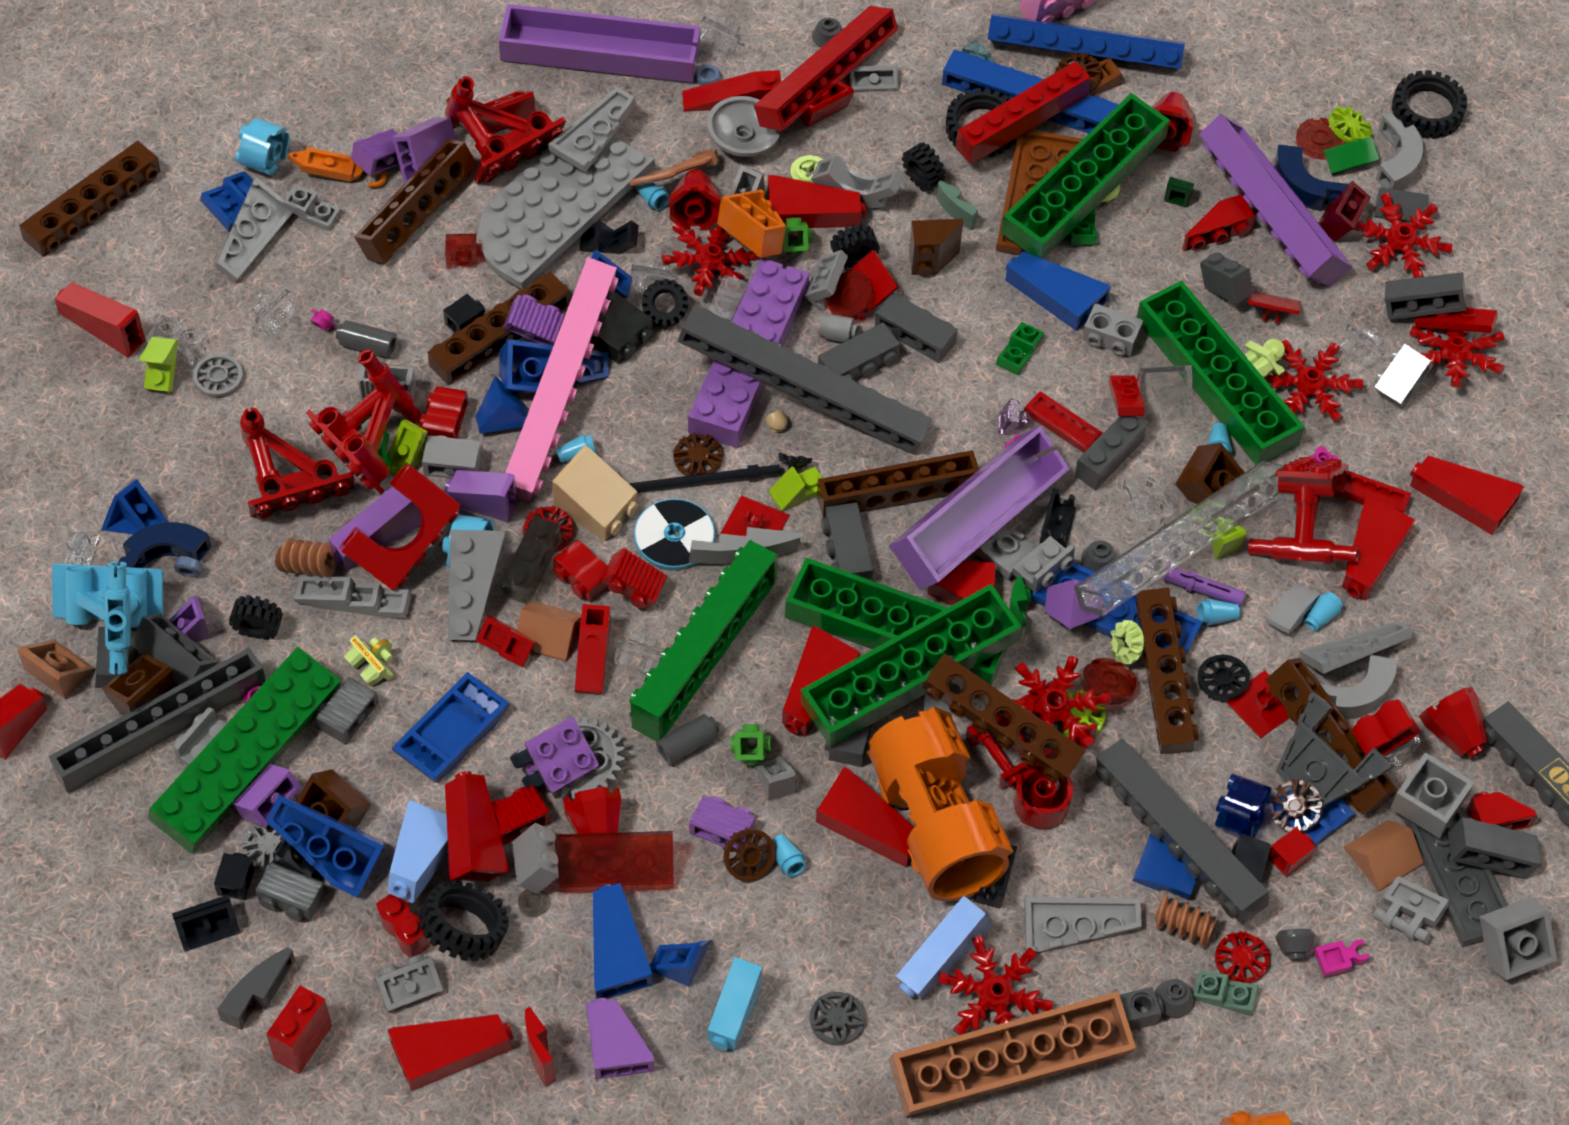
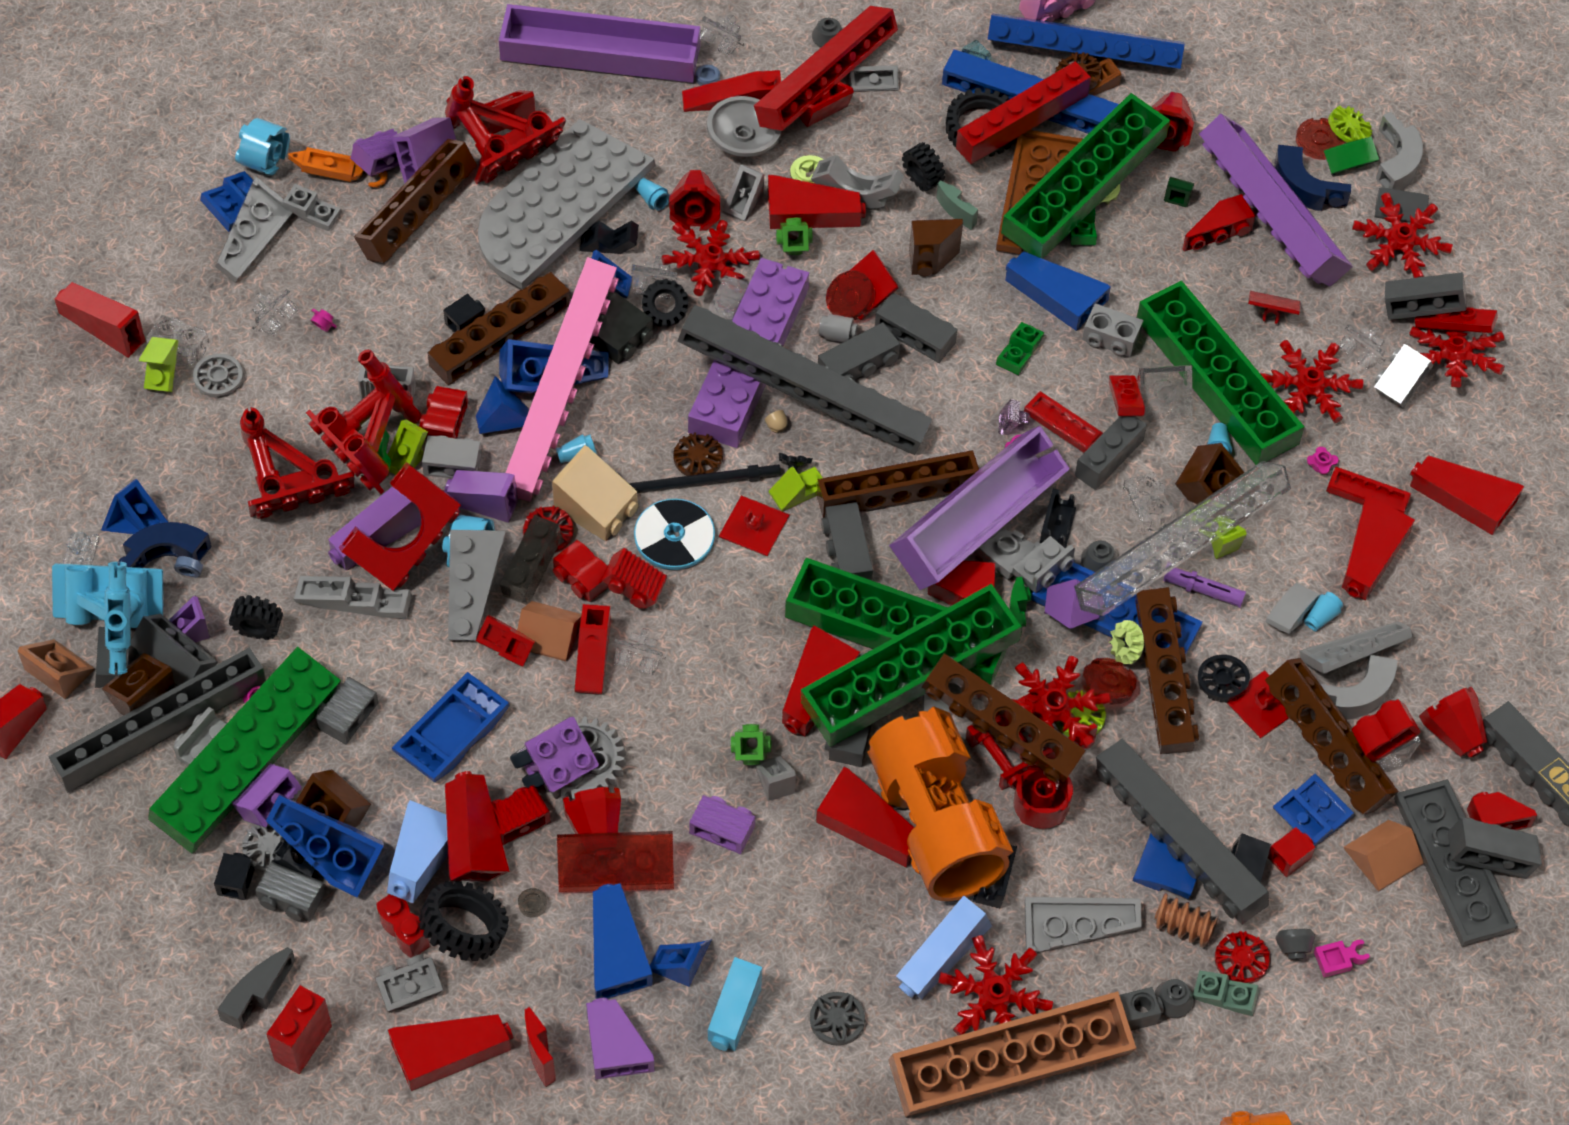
(90, 198): reddish brown brick -> none
(206, 923): black hinge -> none
(306, 558): nougat piece -> none
(361, 652): yellowish green hips -> none
(366, 337): dark grey brick -> none
(462, 250): clear red brick -> none
(534, 320): medium lavender brick -> none
(535, 858): light grey brick -> none
(591, 132): light grey wing -> none
(687, 739): dark grey brick -> none
(699, 160): nougat piece -> none
(703, 640): green brick -> none
(723, 552): light grey slope -> none
(749, 854): reddish brown wheel -> none
(752, 222): orange wedge -> none
(788, 856): medium azure cone -> none
(825, 278): light grey bracket -> none
(855, 243): black tyre -> none
(1217, 612): medium azure cone -> none
(1226, 278): dark grey brick -> none
(1243, 806): clear blue brick -> none
(1265, 356): yellowish green hips -> none
(1295, 805): wheel -> none
(1307, 483): red plate -> none
(1317, 763): dark grey wing -> none
(1344, 211): dark red slope -> none
(1415, 902): light grey plate -> none
(1432, 795): light grey brick -> none
(1435, 84): black tyre -> none
(1518, 938): light grey brick -> none

